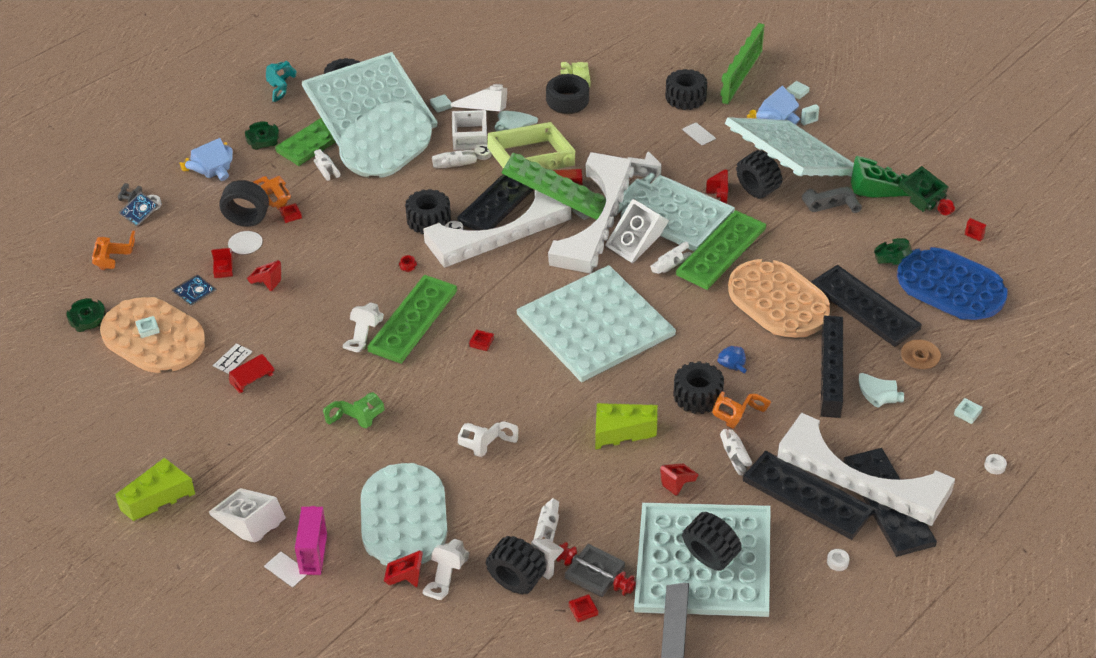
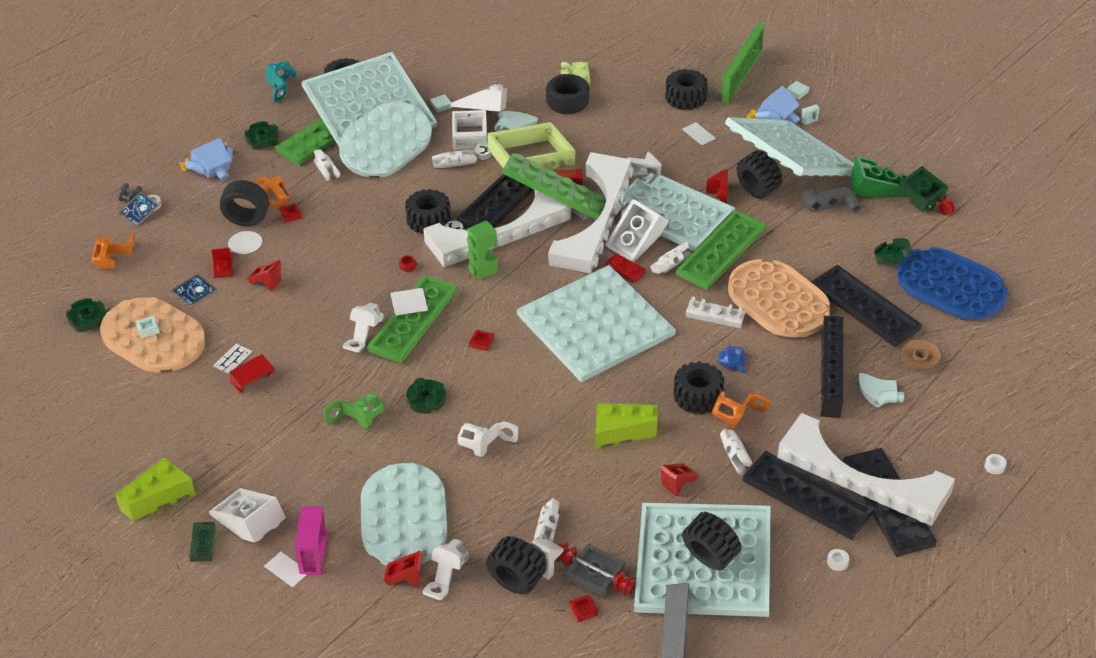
(202, 541): none -> clear green plate
(409, 301): none -> white sticker
(422, 387): none -> dark green plate
(481, 260): none -> bright green arch
(626, 268): none -> red plate
(715, 313): none -> white plate
(968, 411): light aqua tile -> none
(975, 229): red tile -> none

